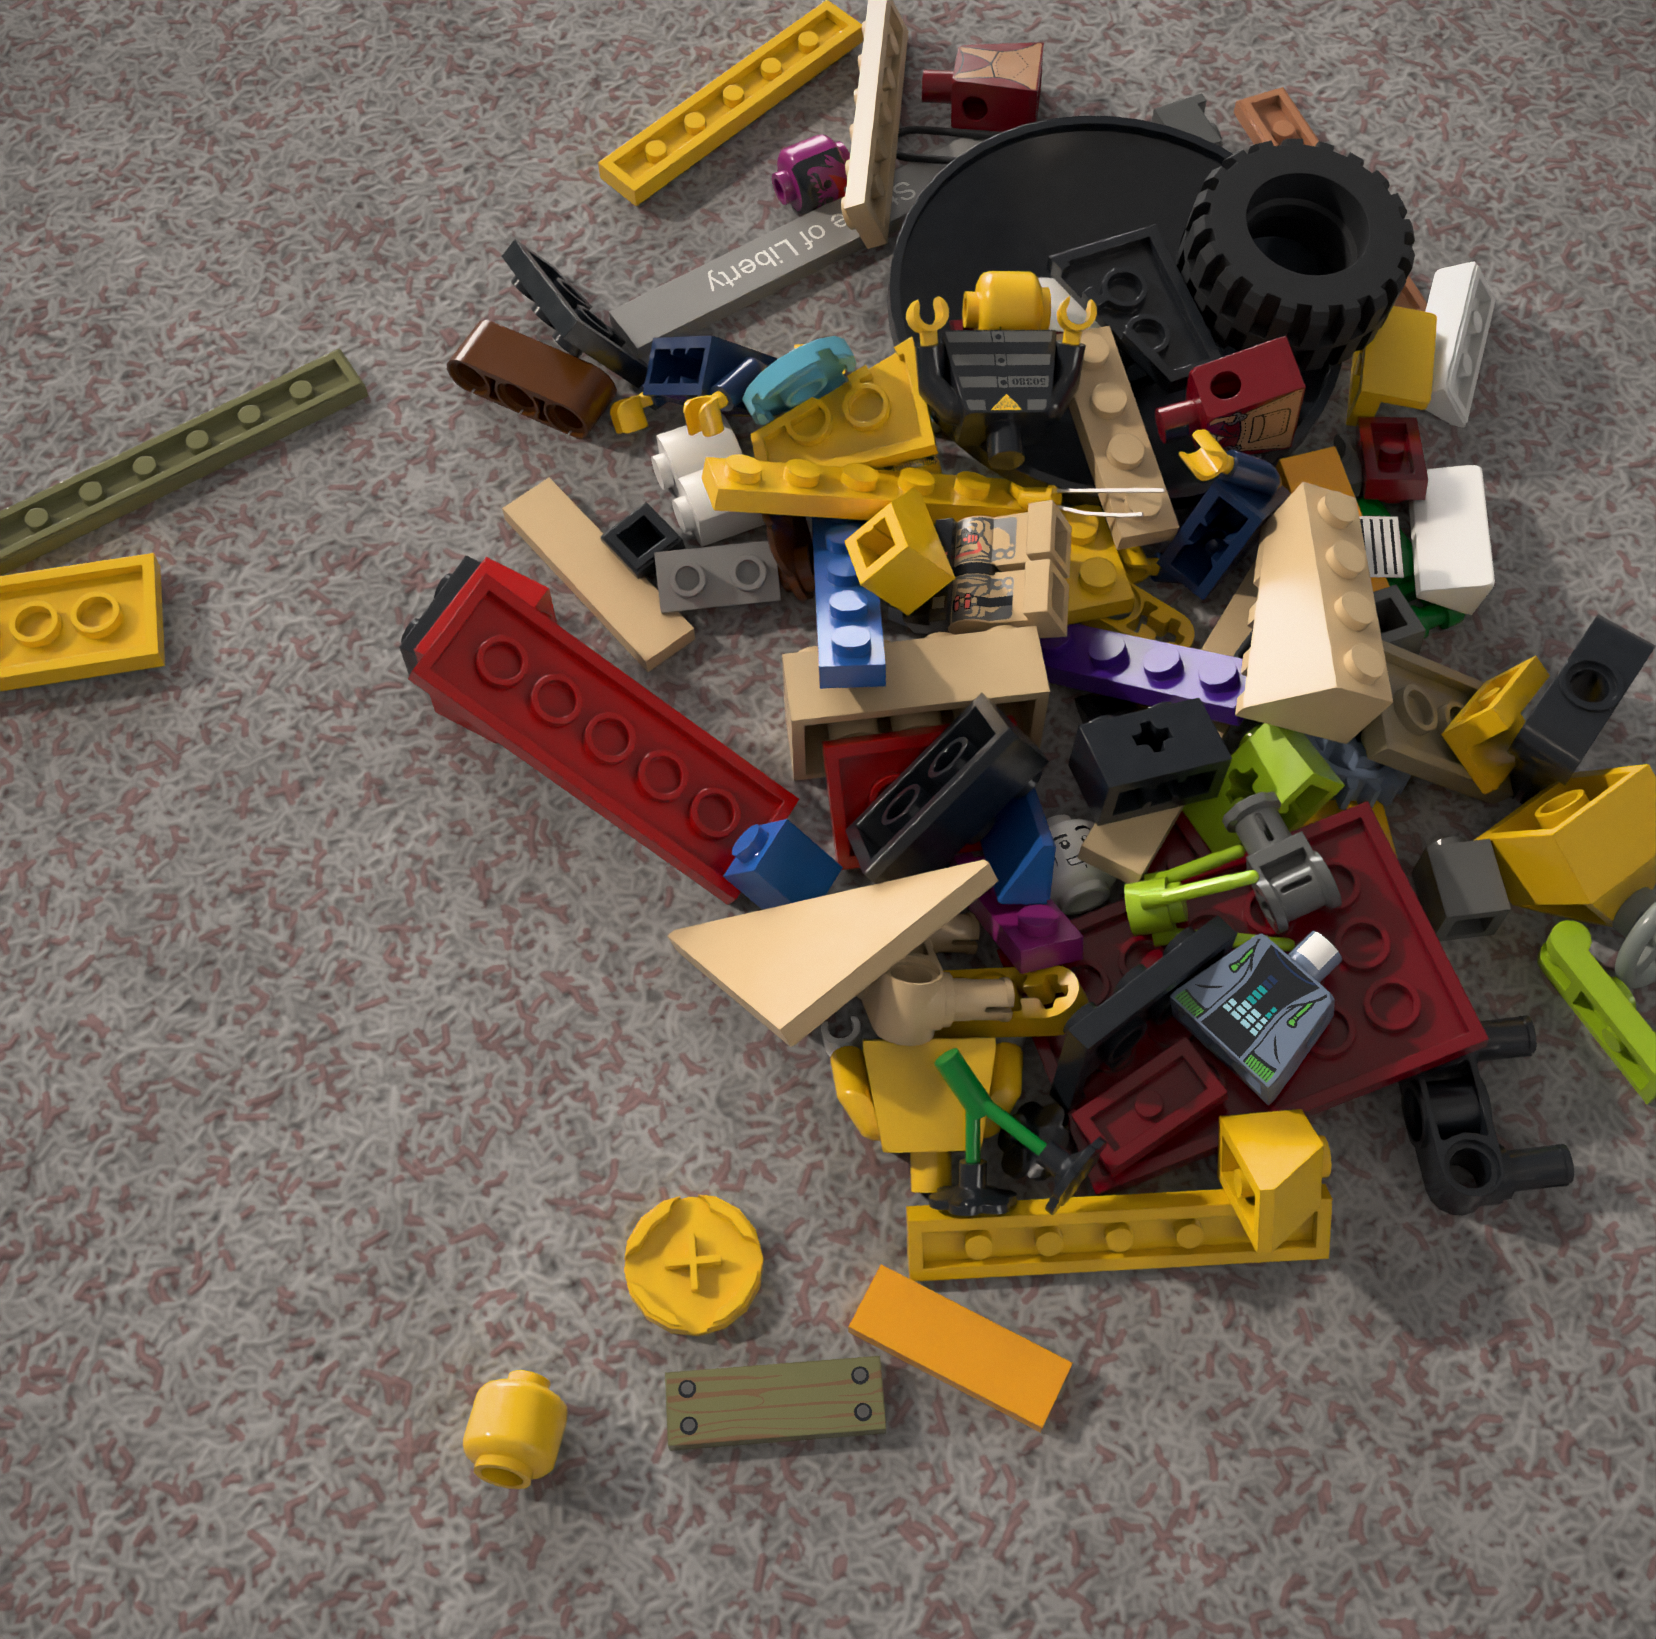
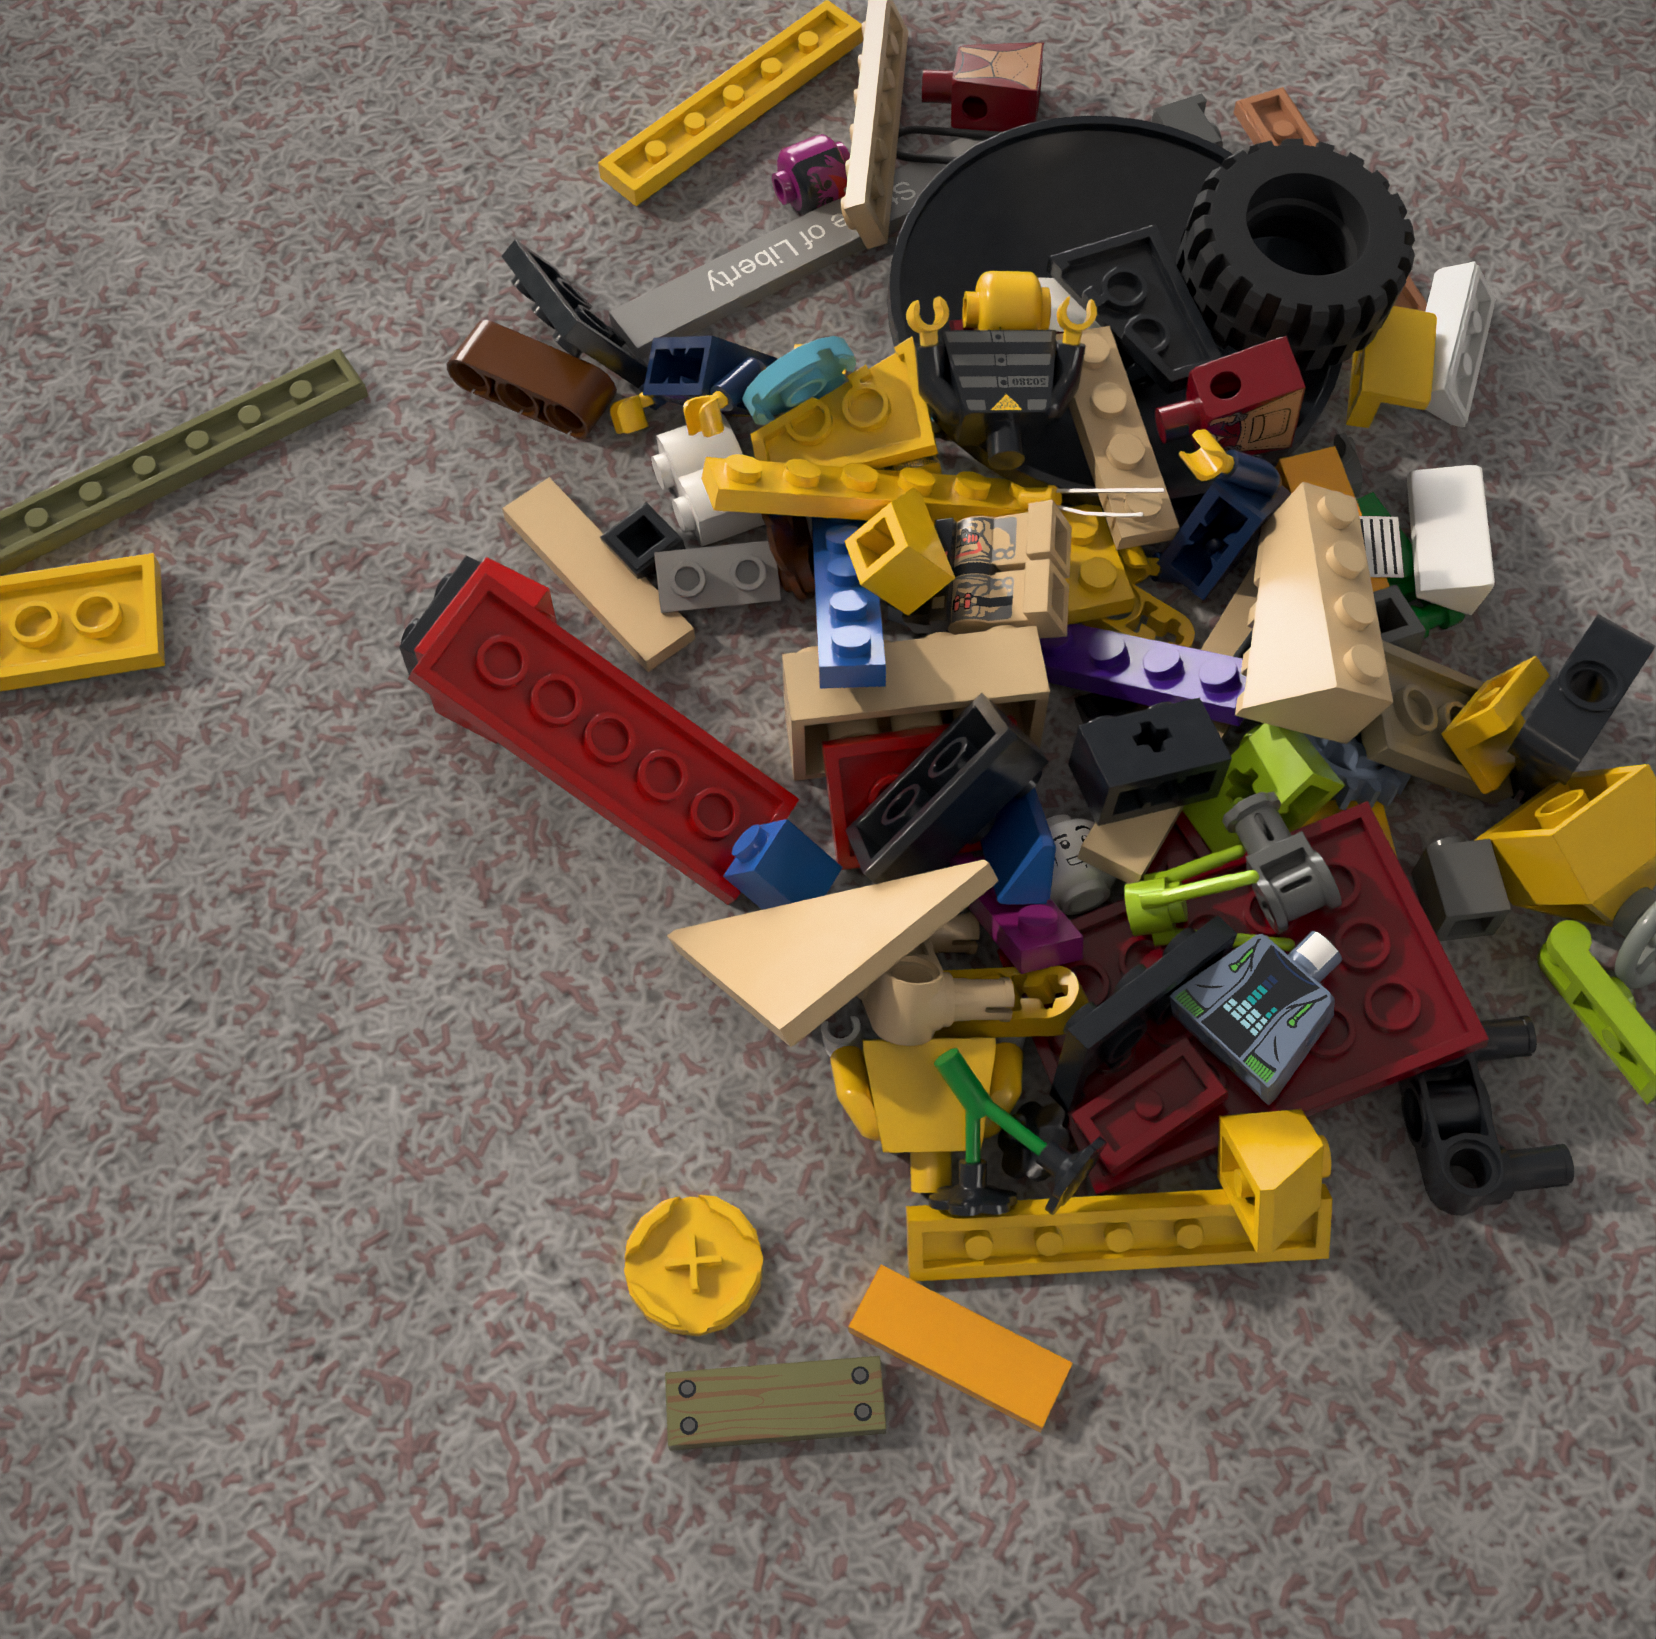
(515, 1430): yellow head -> none
(1391, 459): dark red plate -> none

